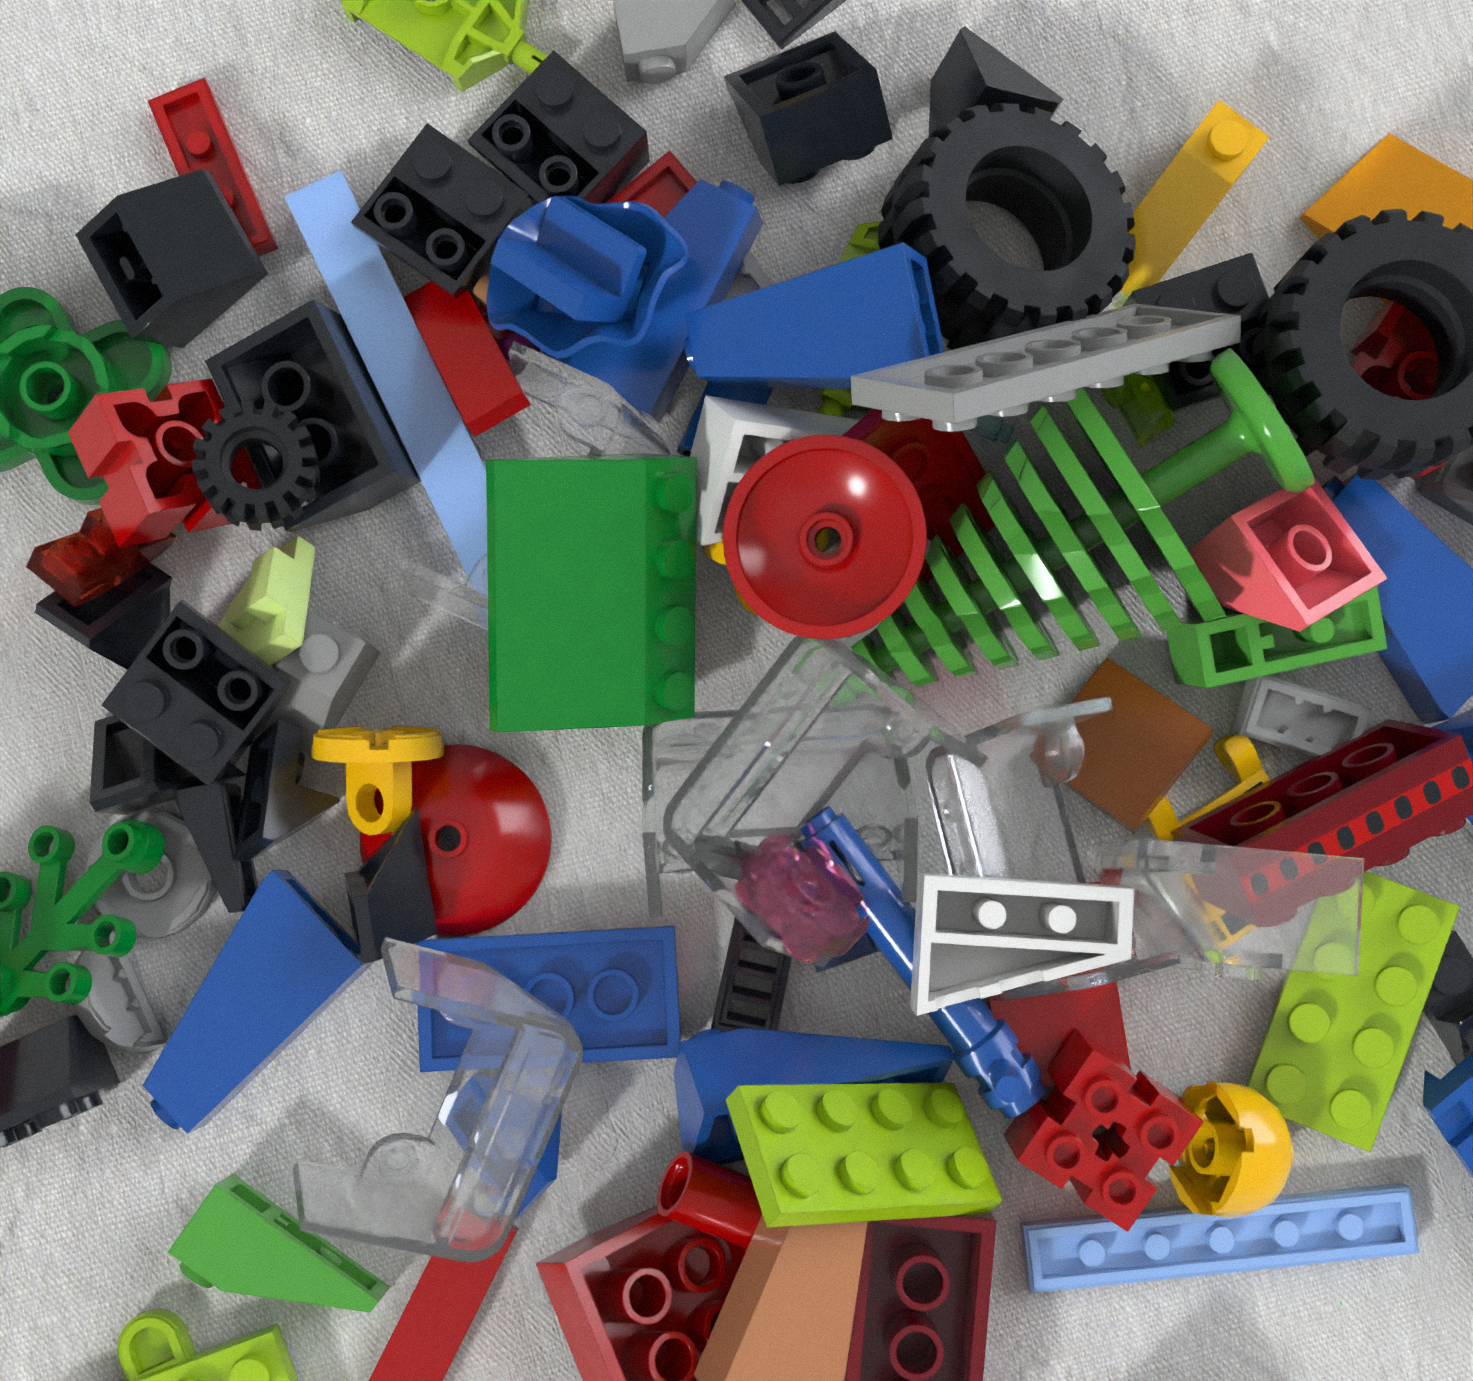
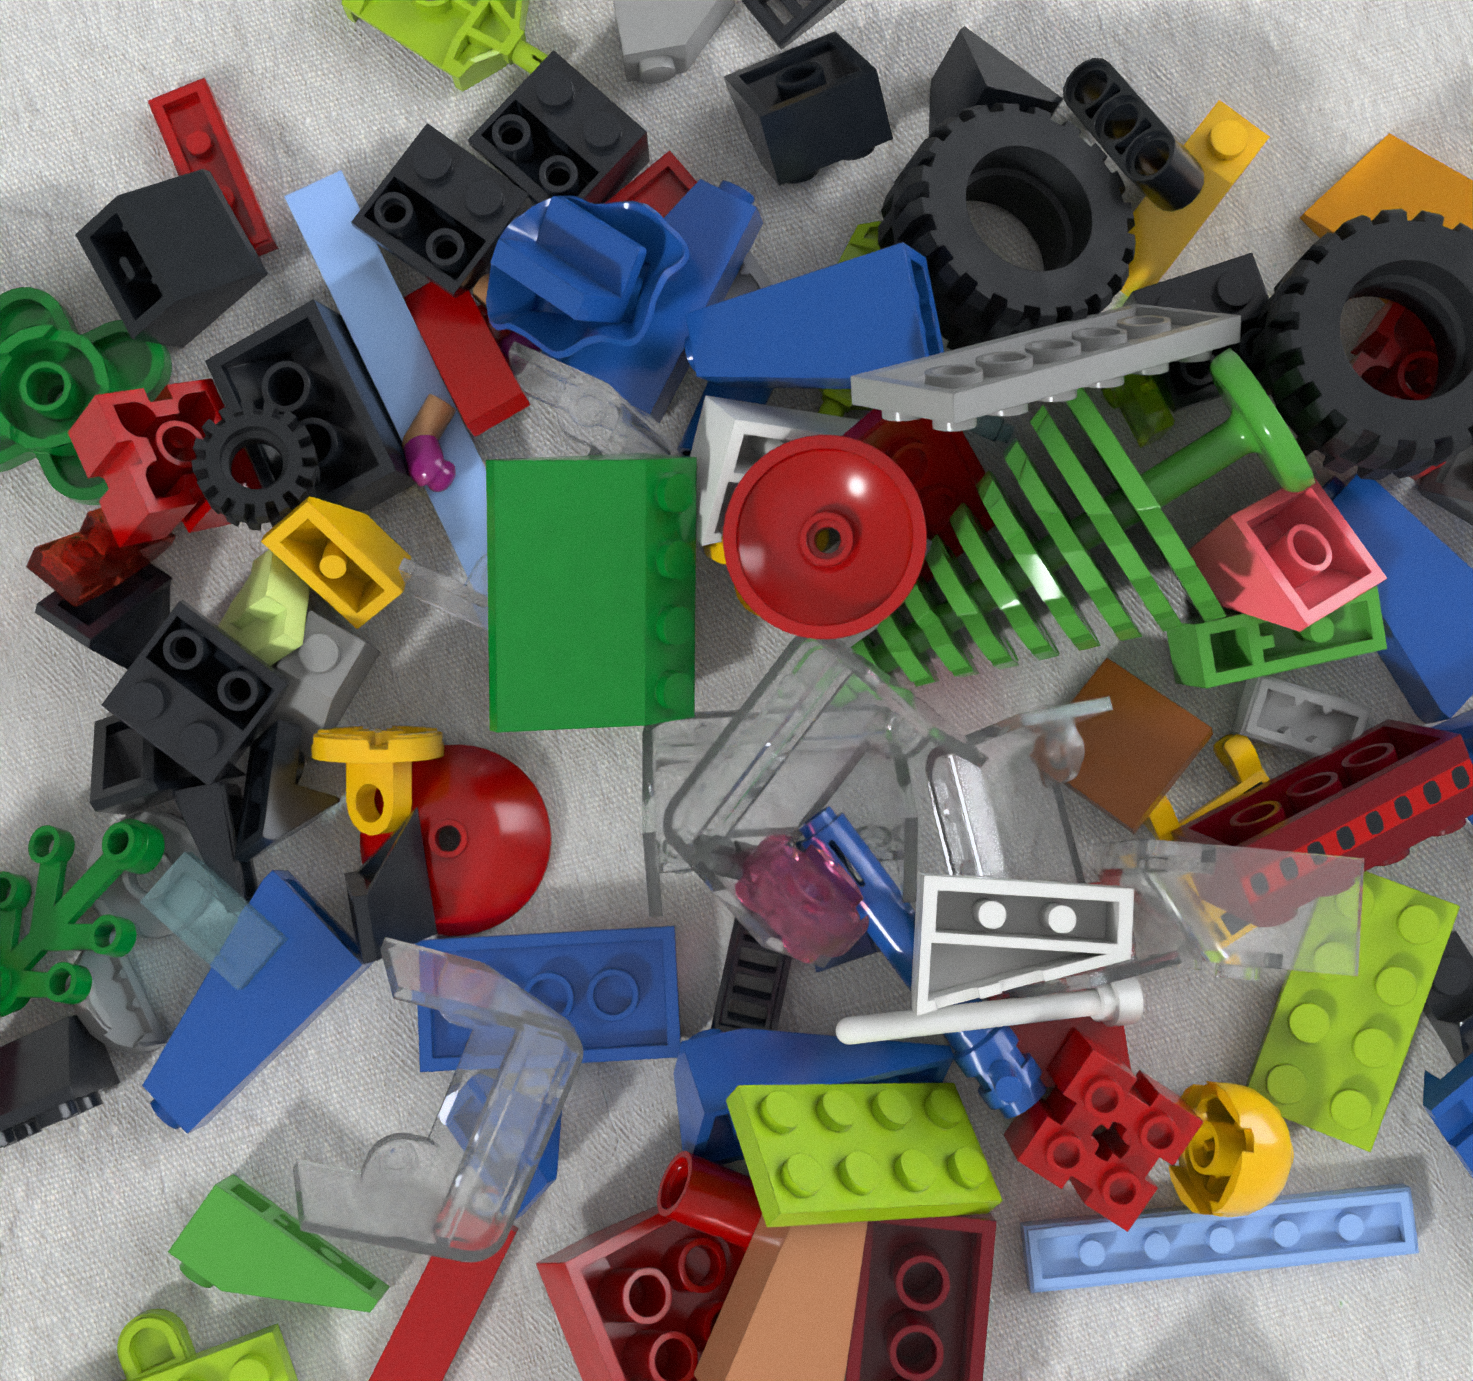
(214, 920): none -> clear light blue tile
(340, 557): none -> yellow slope
(423, 448): none -> arm
(1112, 1003): none -> white piece
(1133, 135): none -> black beam

